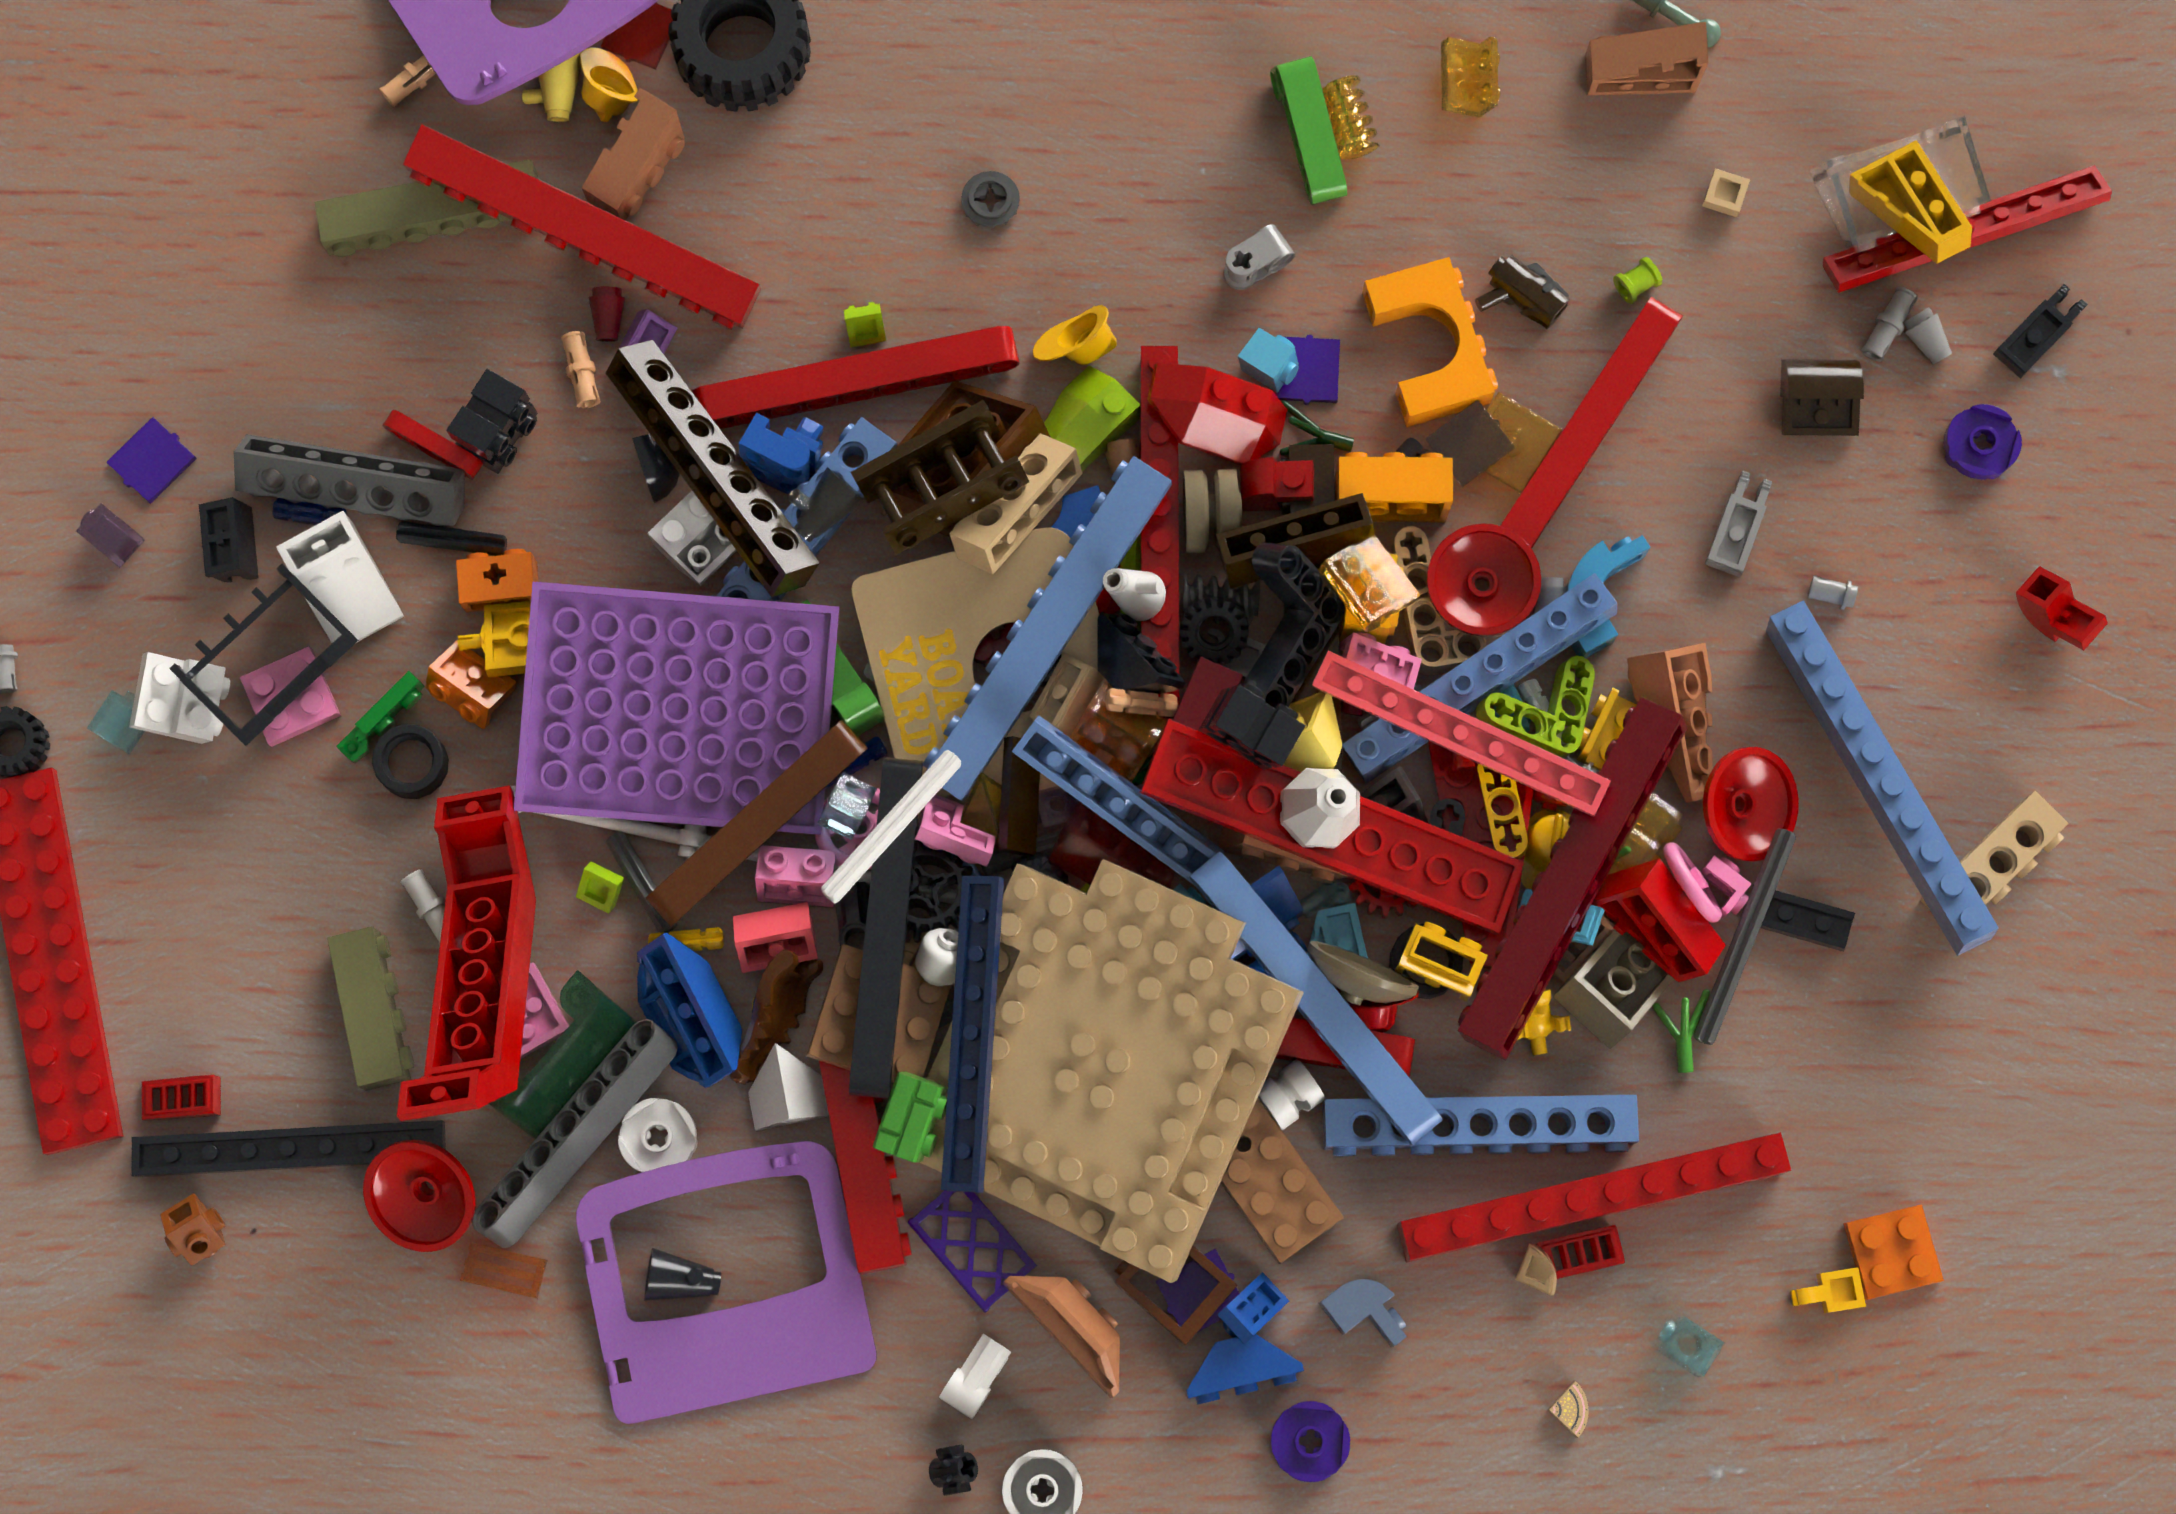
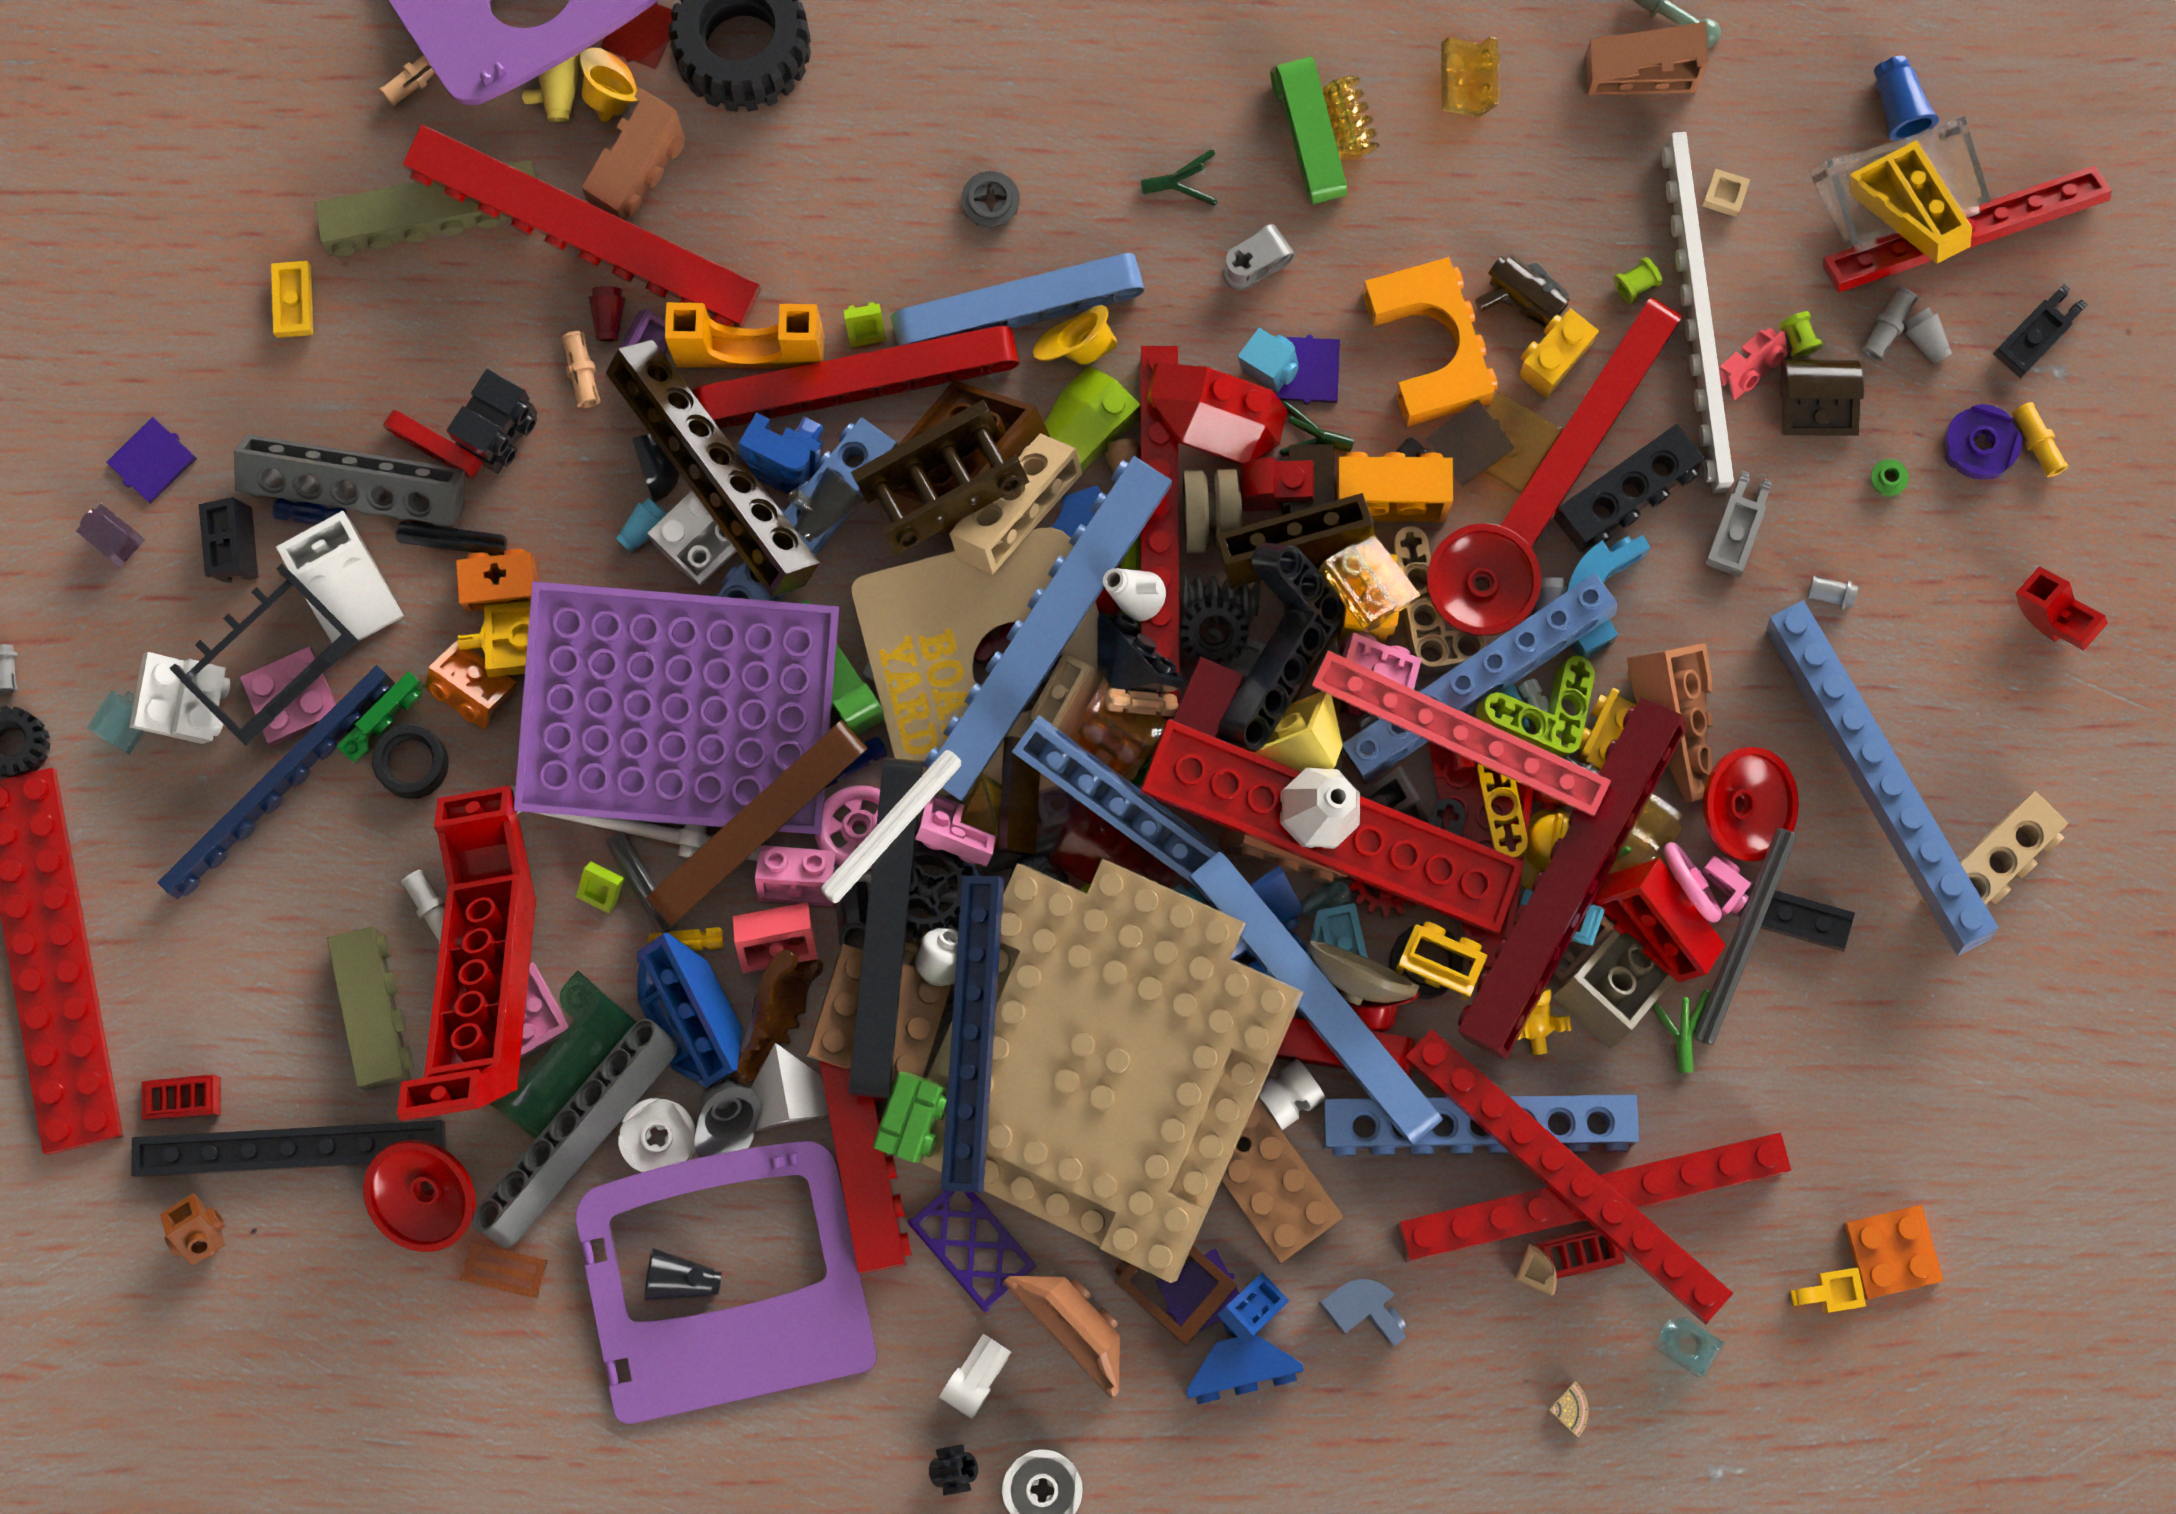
(268, 792): none -> dark blue plate
(292, 299): none -> yellow plate
(639, 523): none -> medium azure cone
(703, 343): none -> light orange arch
(726, 1118): none -> dark grey piece
(847, 806): clear light blue brick -> none
(1023, 300): none -> medium blue beam
(1171, 181): none -> dark green plant
(1252, 726): black brick -> none
(1324, 1459): dark purple plate -> none
(1558, 353): none -> yellow brick
(1569, 1177): none -> red plate
(1670, 449): none -> black brick
(1699, 326): none -> white plate
(1764, 353): none -> coral hinge
(1800, 335): none -> lime bush
(1884, 486): none -> bright green plate
(1903, 99): none -> blue plant
(2039, 439): none -> yellow pin

